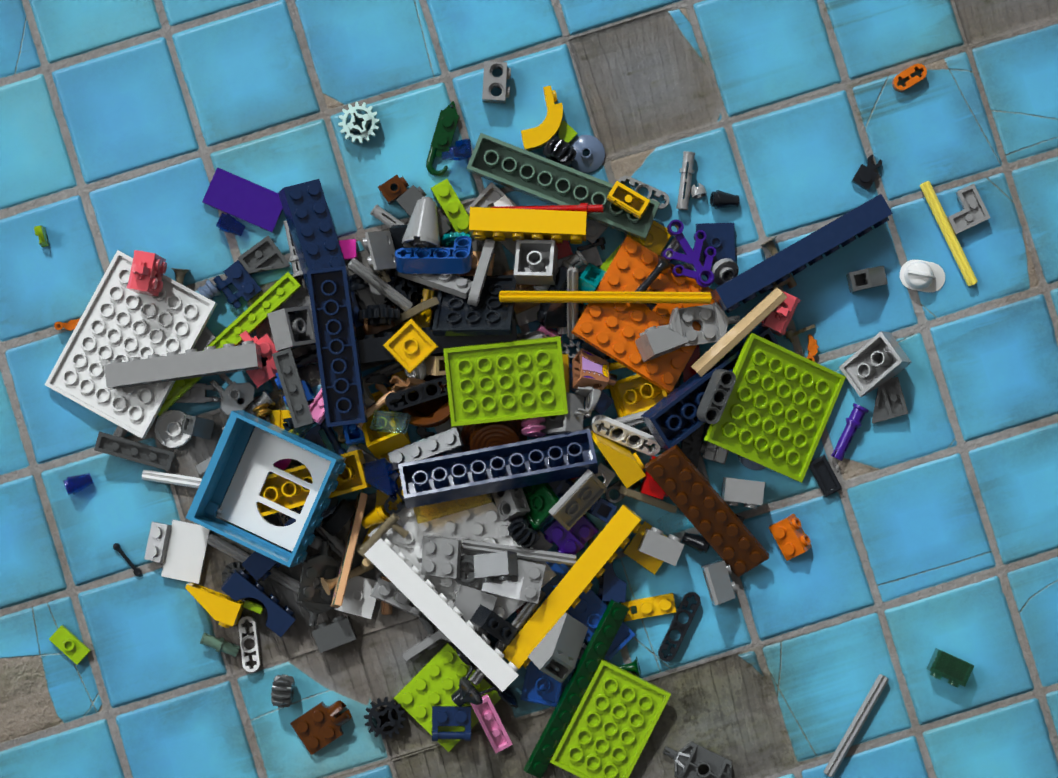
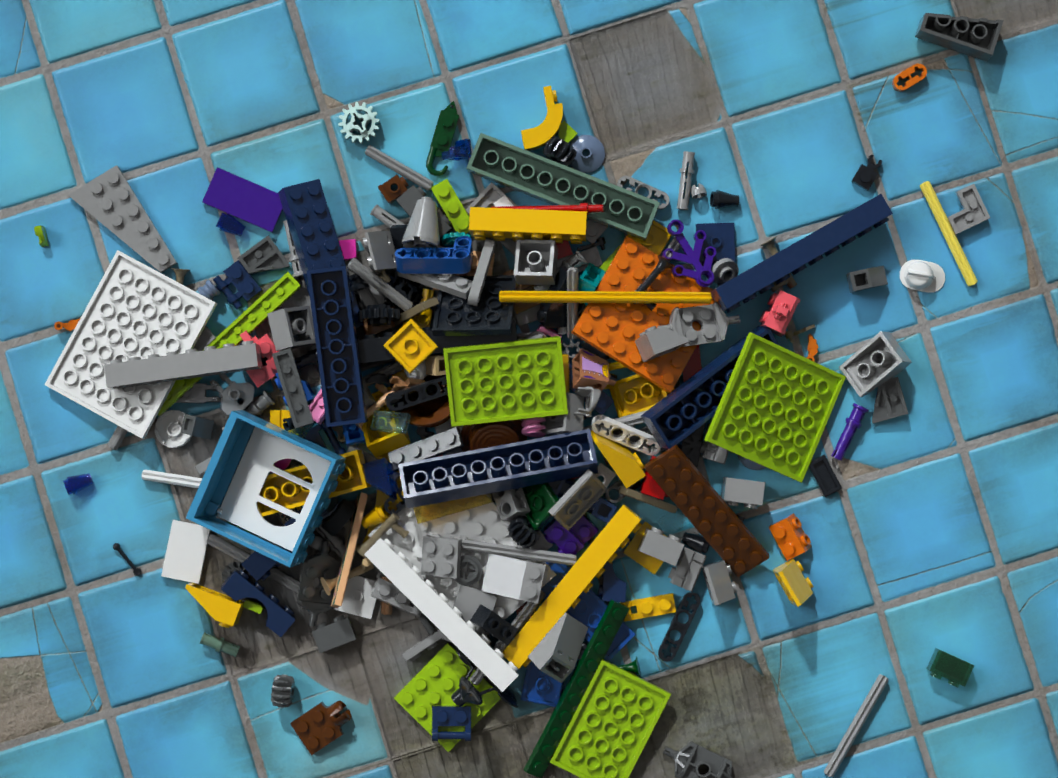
(69, 644): lime plate -> none
(118, 209): none -> light grey wing
(134, 451): dark grey plate -> none
(147, 273): coral hinge -> none
(158, 542): light grey plate -> none
(245, 659): white beam -> none
(262, 410): pearl gold bush -> none
(376, 714): black gear -> none
(399, 167): none -> light grey axle
(491, 82): light grey brick -> none
(492, 724): bright pink plate -> none
(495, 565): brick -> none
(628, 200): yellow brick -> none
(687, 569): none -> light grey brick
(715, 386): dark grey beam -> none
(739, 331): tan tile -> none
(793, 582): none -> yellow slope
(961, 34): none -> dark grey wedge

